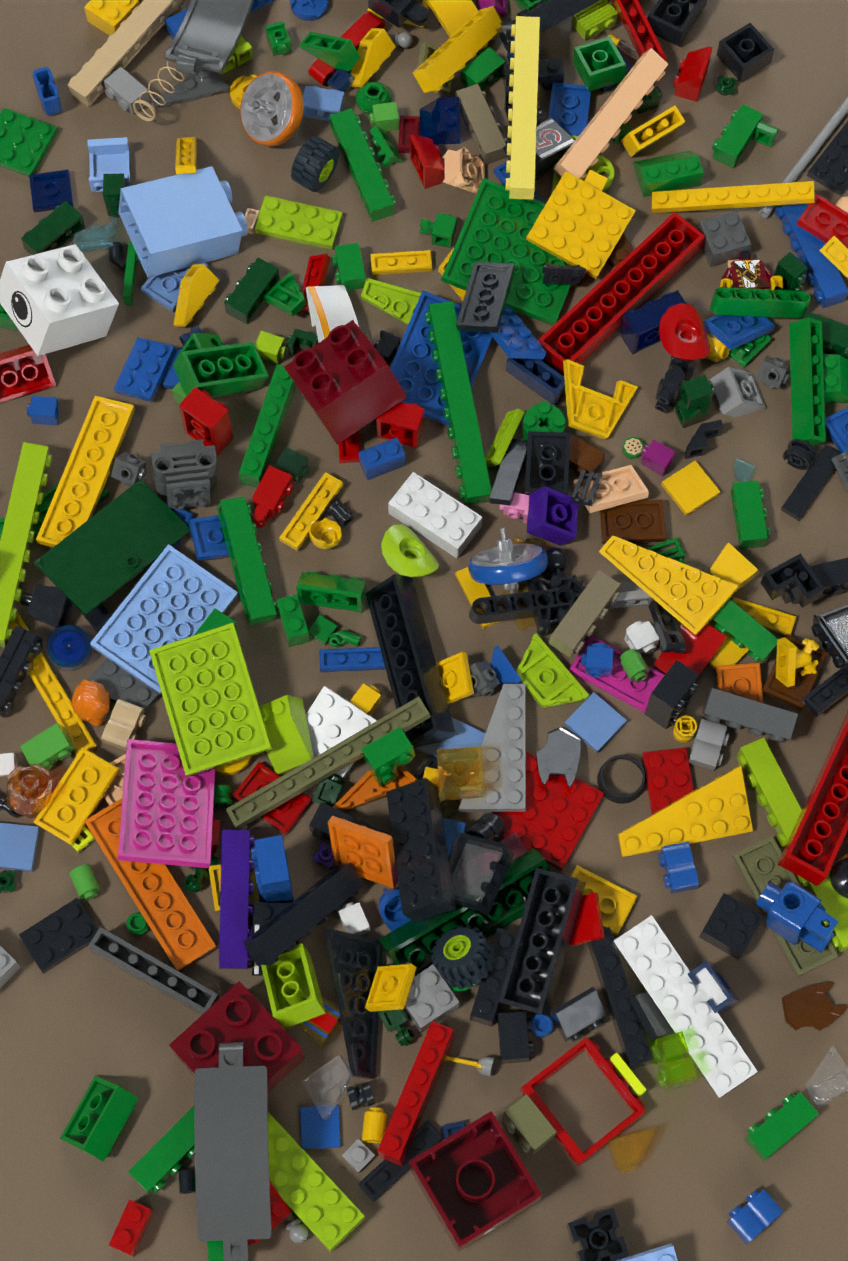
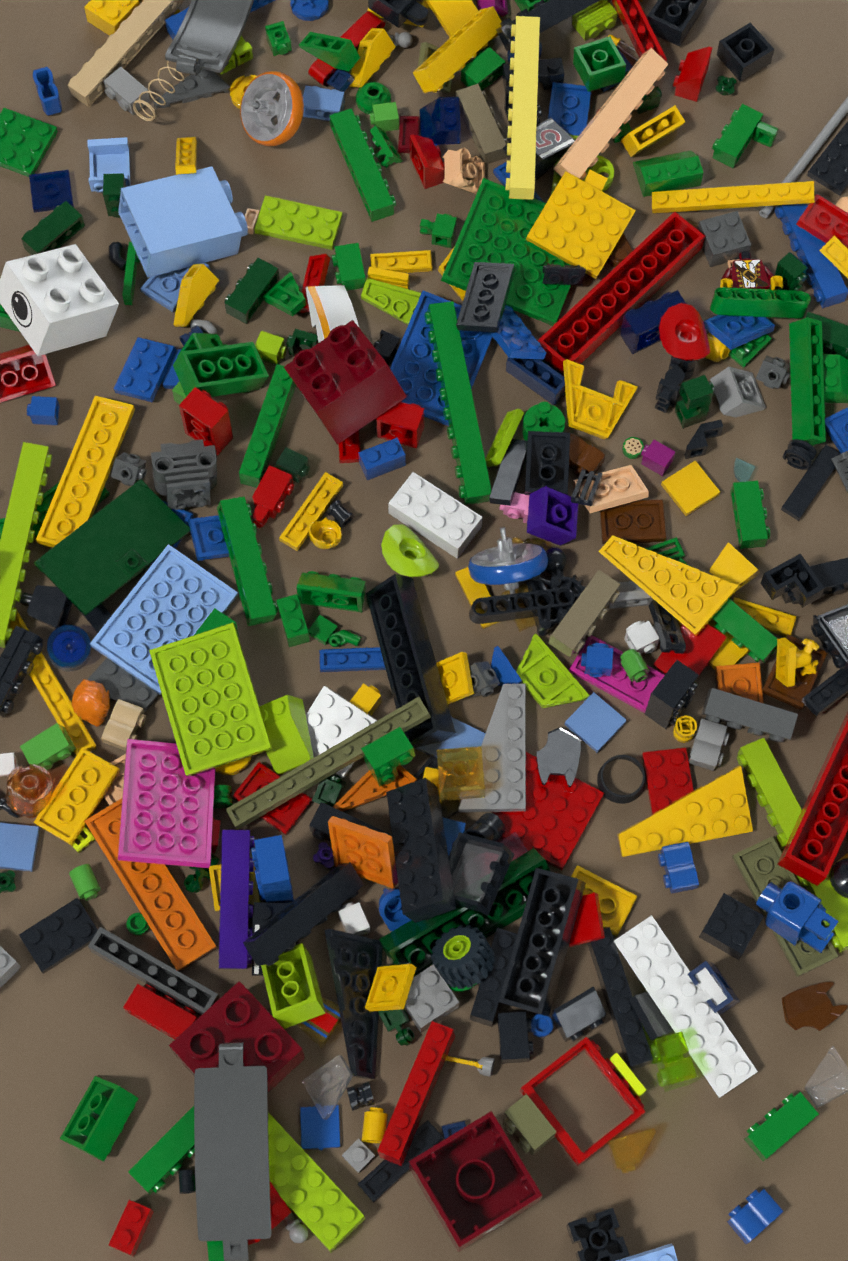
(96, 236): clear light blue wing -> none
(159, 1011): none -> red brick
(204, 325): none -> light grey arm
(315, 164): black wheel -> none
(388, 276): none -> yellow tile

